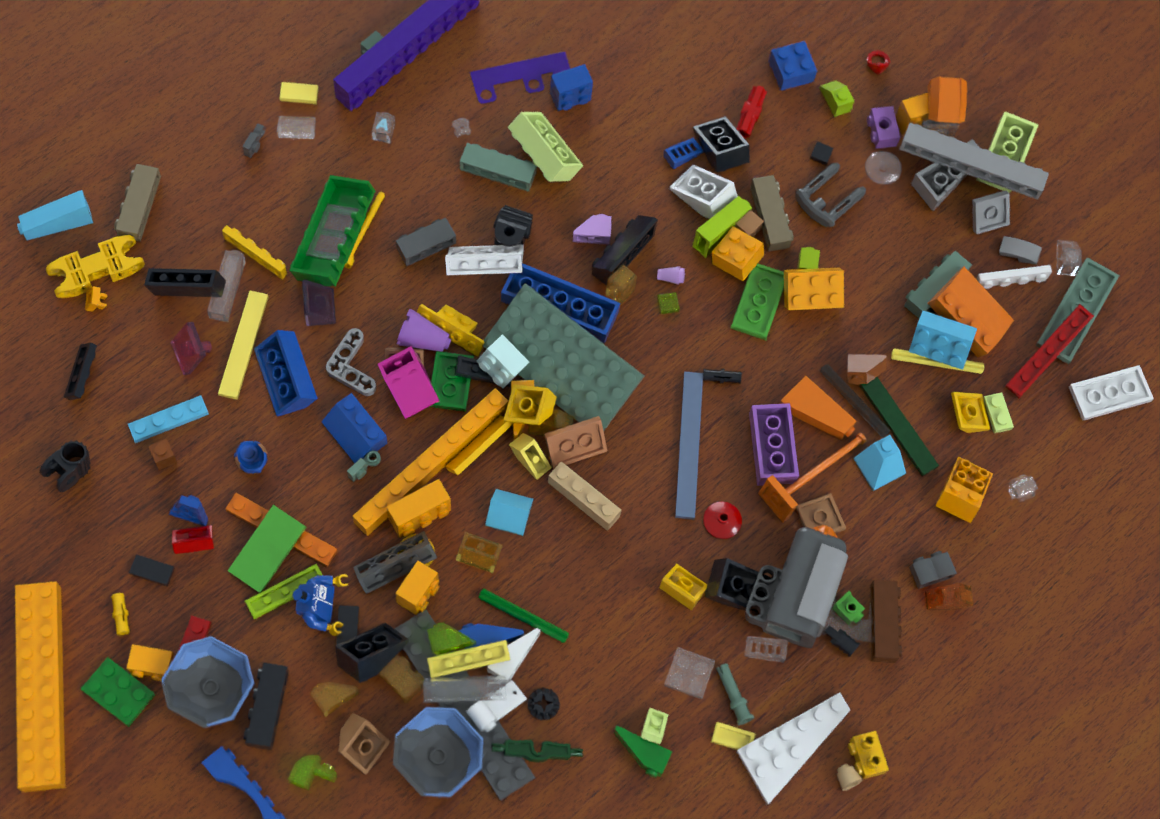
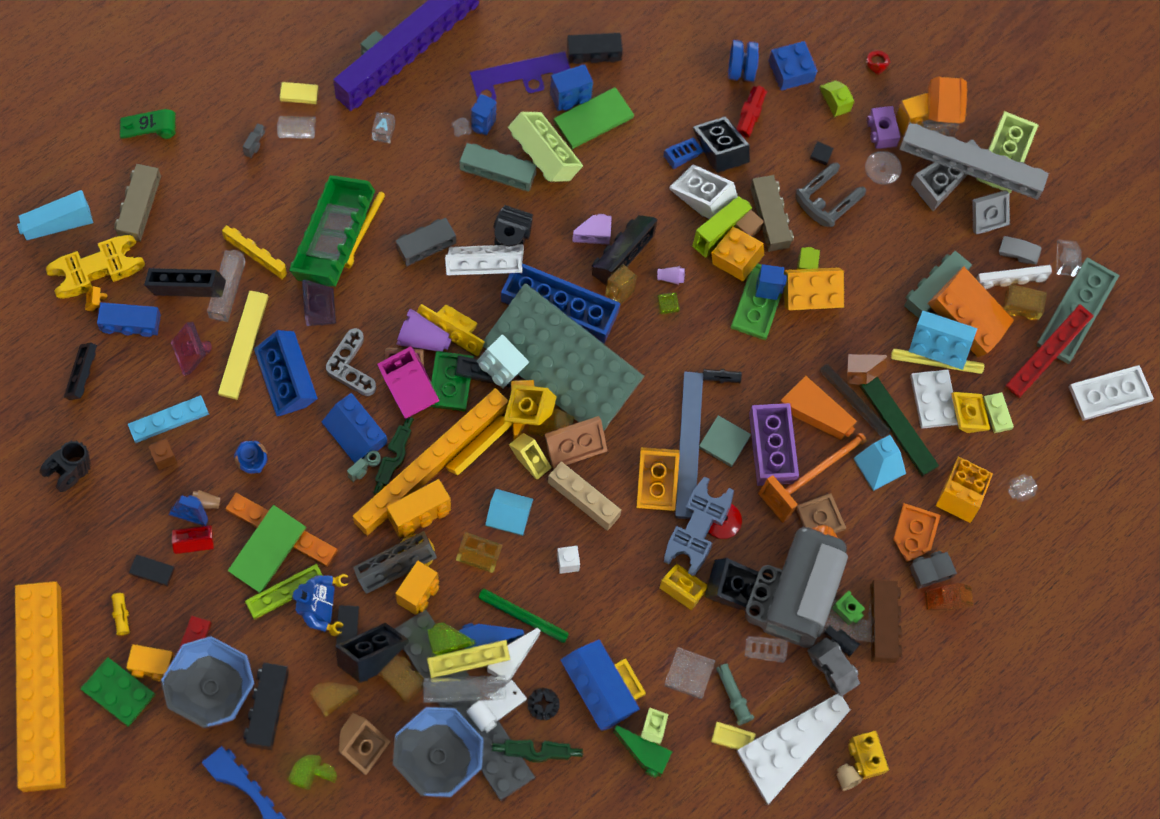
(128, 319): none -> blue brick
(159, 121): none -> green door
(207, 500): none -> medium nougat cone
(397, 446): none -> dark green piece
(483, 114): none -> blue brick
(568, 559): none -> white brick
(593, 118): none -> bright green tile
(594, 48): none -> black brick
(600, 684): none -> blue slope
(630, 679): none -> yellow plate
(658, 479): none -> light orange slope
(692, 539): none -> sand blue piece
(724, 441): none -> sand green tile
(743, 60): none -> blue wheel
(770, 282): none -> blue brick
(837, 669): none -> flat silver brick
(915, 531): none -> orange tile
(934, 398): none -> white plate
(1024, 302): none -> clear yellow brick

